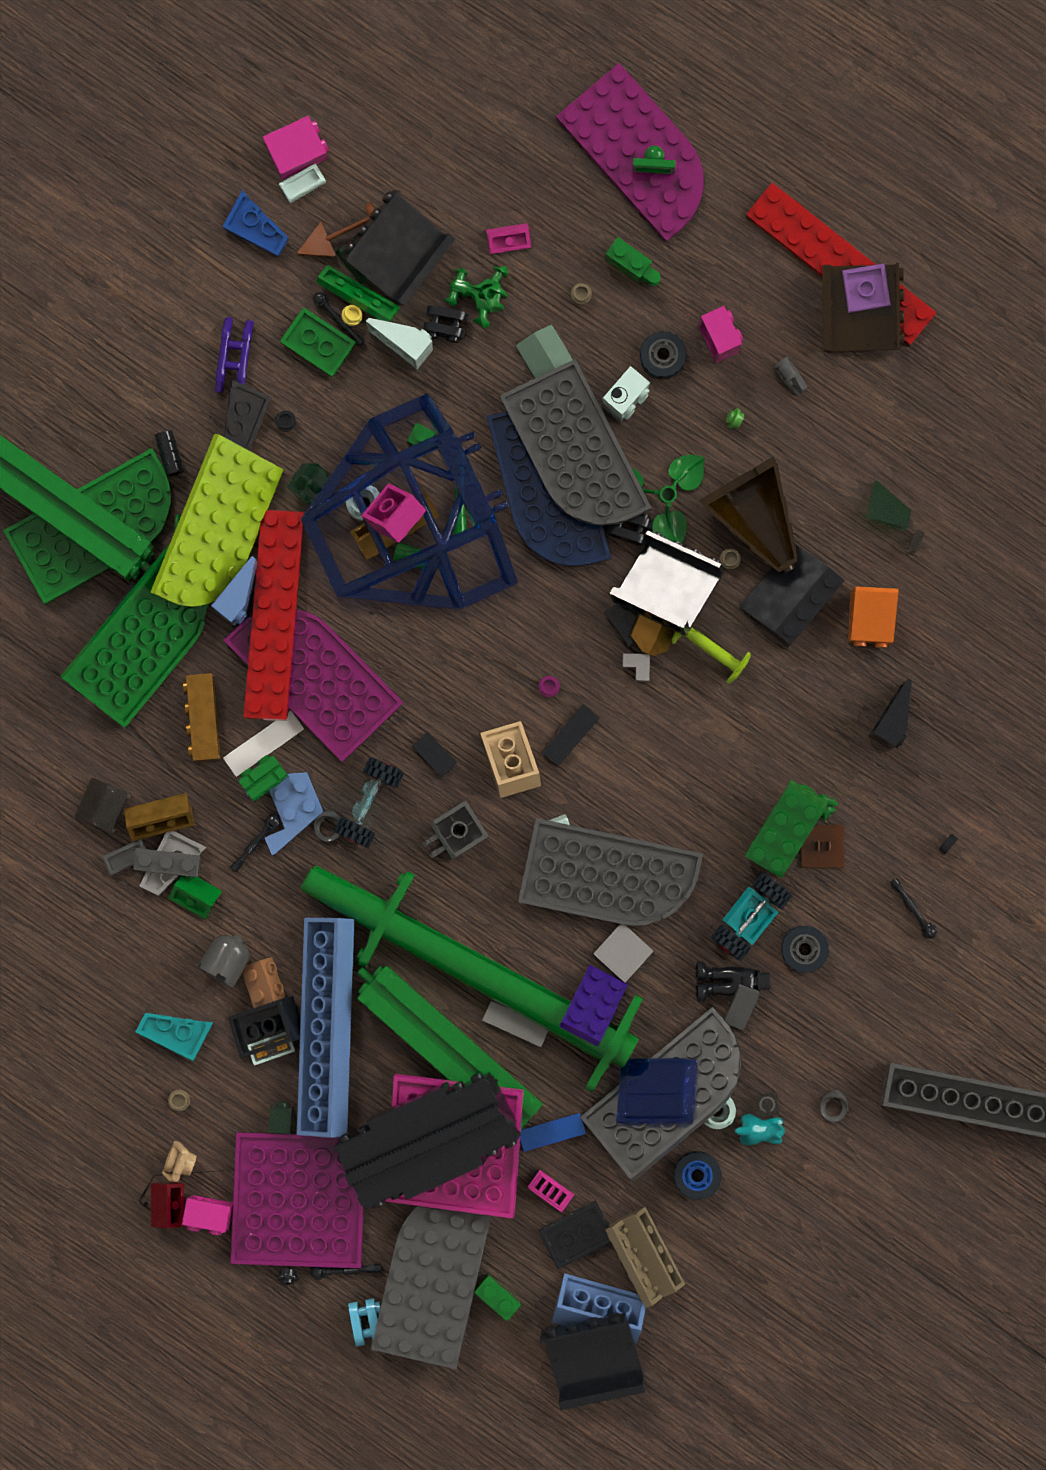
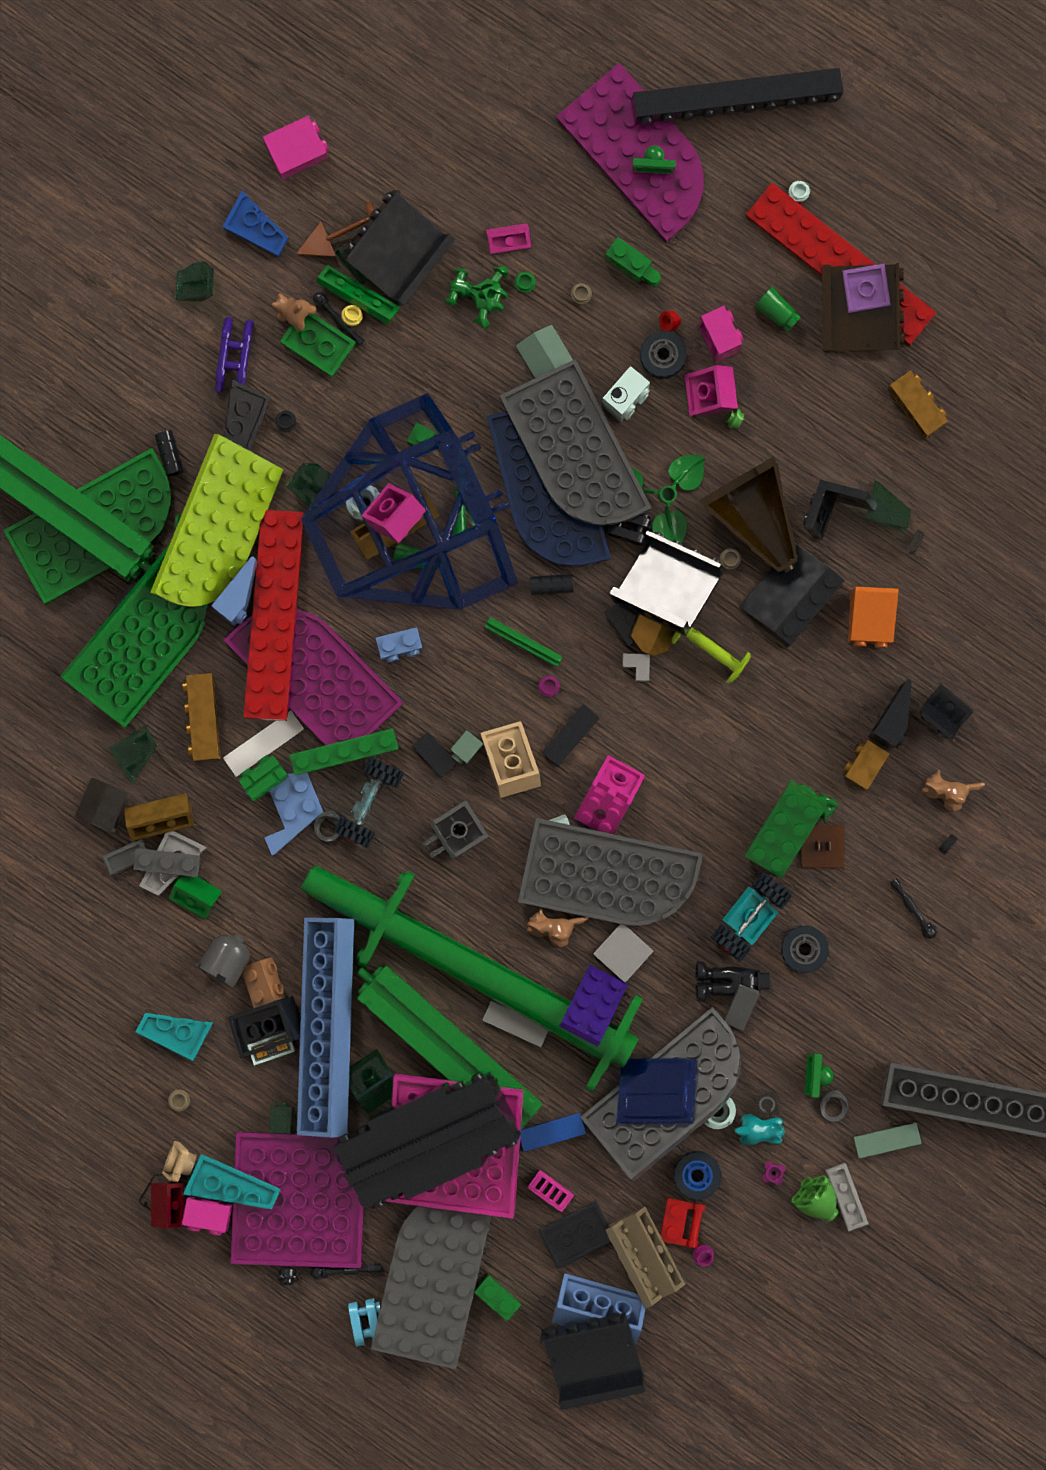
(134, 751): none -> clear green slope
(195, 282): none -> clear green slope
(222, 1182): none -> teal wing
(272, 822): black piece -> none
(293, 311): none -> medium nougat animal
(302, 183): light aqua tile -> none
(344, 752): none -> green plate
(371, 1081): none -> clear green slope
(399, 644): none -> medium blue brick
(404, 340): light aqua slope -> none
(452, 333): black brick -> none
(466, 748): none -> sand green brick
(523, 642): none -> green axle
(525, 282): none -> green plate
(551, 584): none -> black axle
(556, 929): none -> medium nougat animal
(609, 796): none -> dark pink bracket
(669, 321): none -> red tile
(675, 1219): none -> red plate
(703, 1255): none -> magenta plate
(711, 391): none -> dark pink slope
(737, 96): none -> black brick
(777, 309): none -> green plant
(777, 1178): none -> magenta plate
(790, 376): dark grey hinge -> none
(799, 191): none -> light aqua plate
(816, 1075): none -> green tile
(816, 1198): none -> bright green piece
(823, 502): none -> black bracket
(847, 1197): none -> light grey tile
(865, 765): none -> pearl gold brick
(887, 1140): none -> sand green tile
(918, 404): none -> pearl gold brick
(945, 712): none -> black bracket
(952, 793): none -> medium nougat animal

